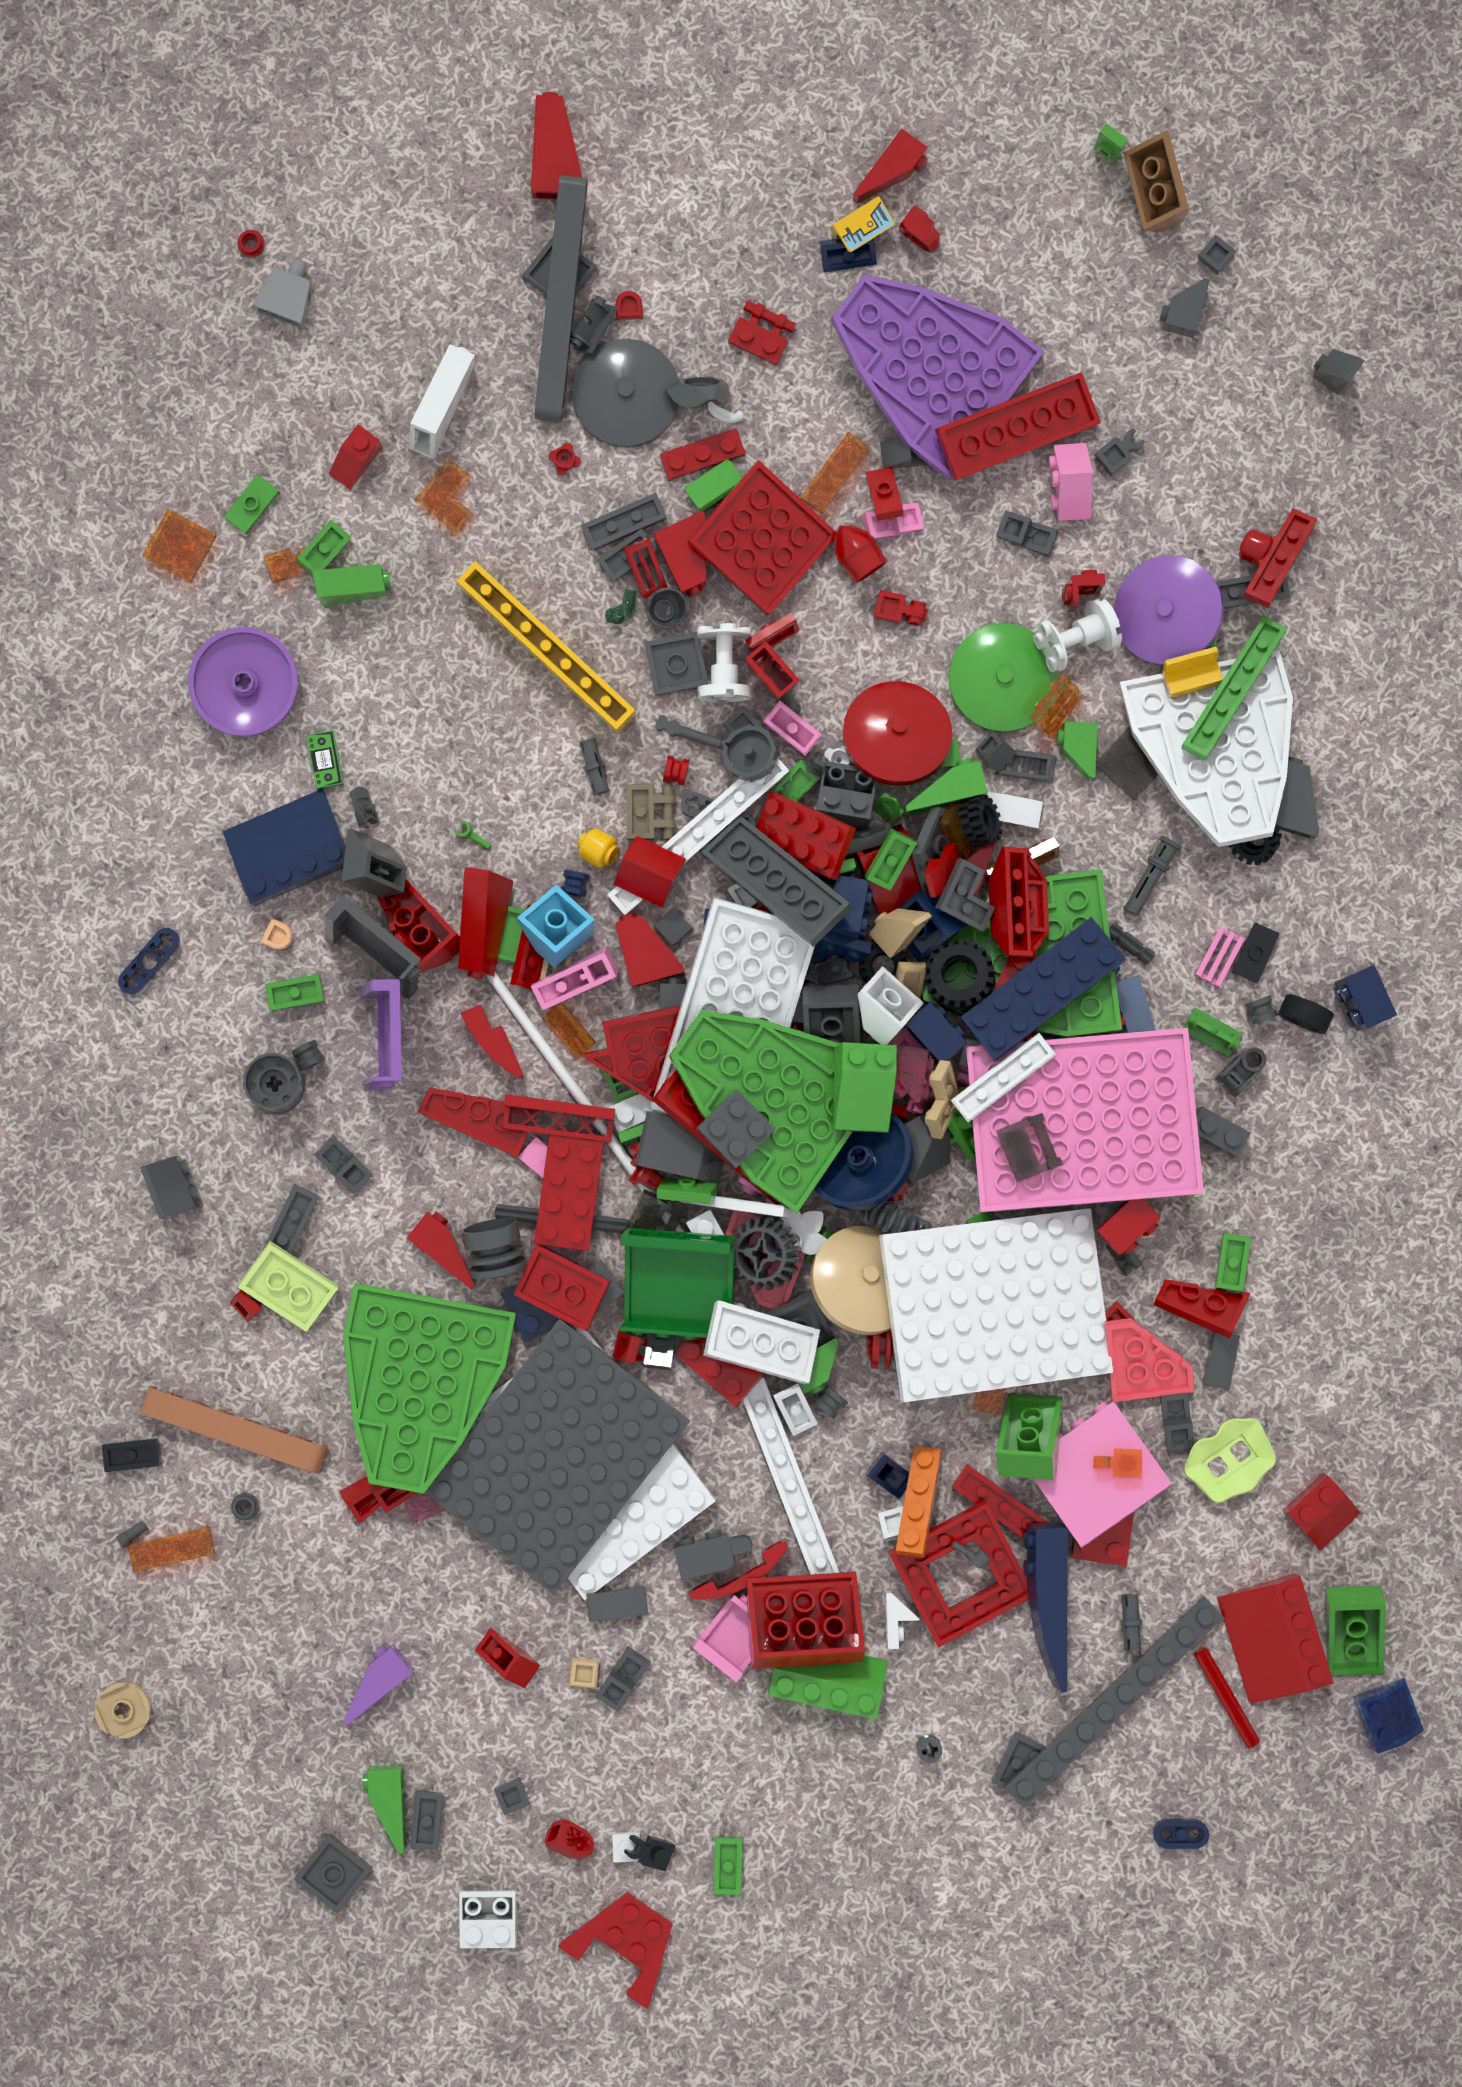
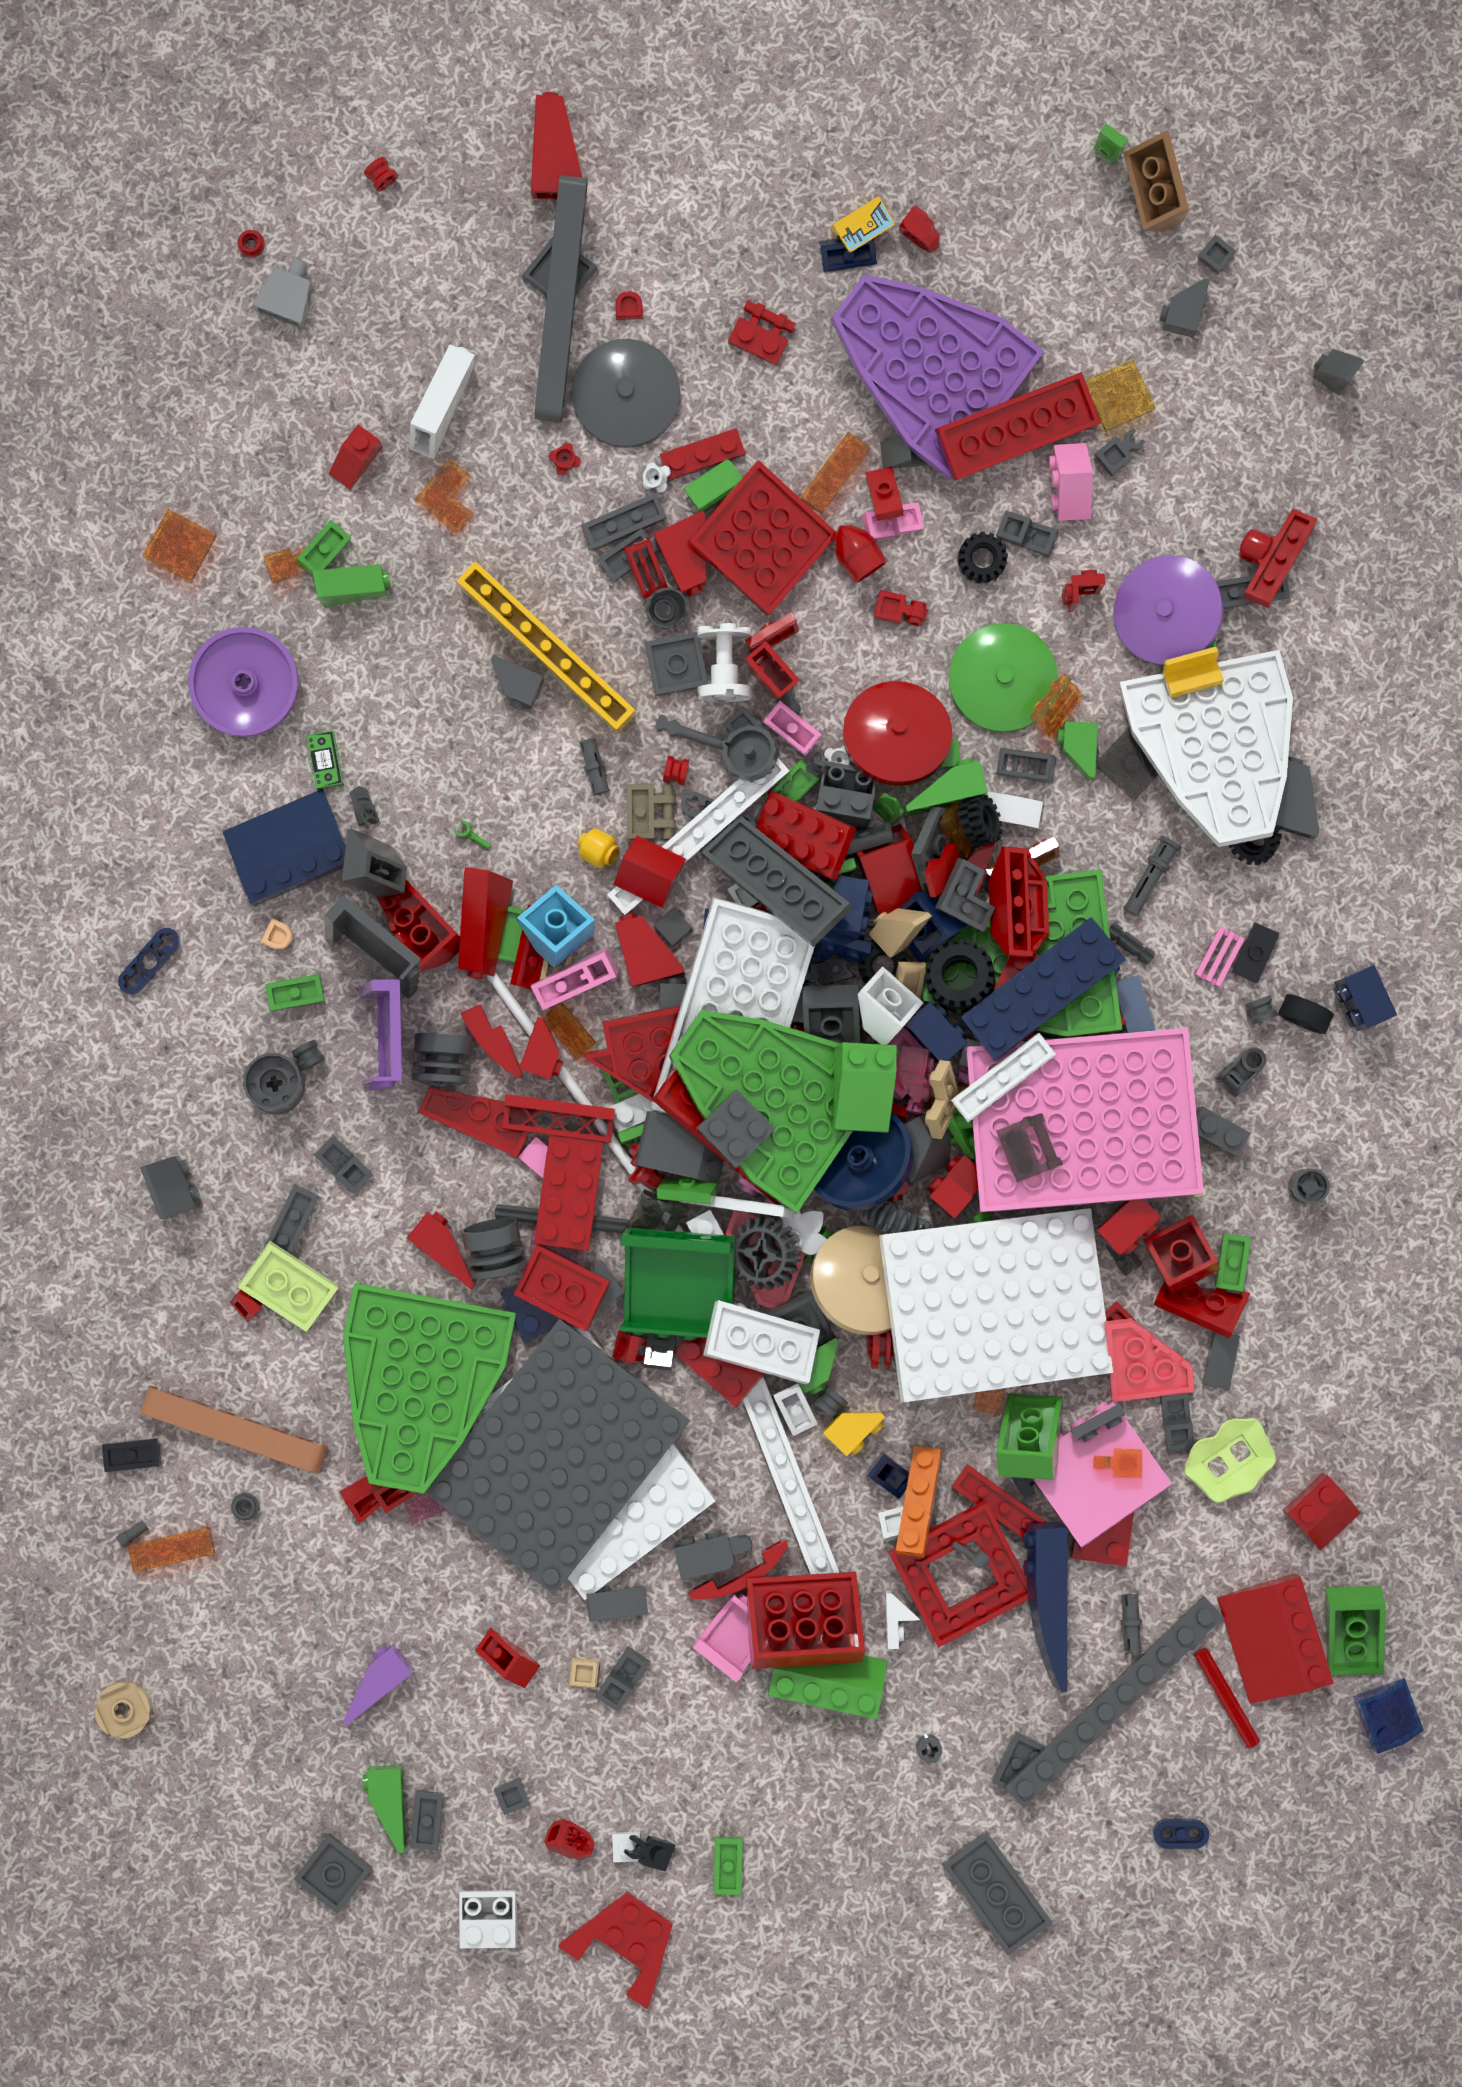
(251, 504): bright green plate -> none
(380, 174): none -> red wheel
(442, 1059): none -> dark grey wheel
(518, 683): none -> dark grey slope
(542, 1052): none -> red slope
(575, 883): dark blue wheel -> none
(588, 335): dark grey hinge -> none
(623, 611): clear green arm -> none
(649, 477): none -> white plate
(702, 391): dark grey hat -> none
(851, 1428): none -> yellow slope
(890, 859): bright green plate -> none
(896, 164): red slope -> none
(956, 1187): none -> red brick
(982, 541): none -> black tyre
(995, 751): dark grey slope -> none
(997, 1893): none -> dark grey plate
(1024, 1486): none -> black plate
(1097, 626): white piece -> none
(1108, 1418): none -> dark grey plate
(1120, 395): none -> clear yellow plate
(1182, 1254): none -> red brick
(1212, 1032): bright green hinge -> none
(1234, 688): bright green plate -> none
(1308, 1186): none -> dark grey wheel

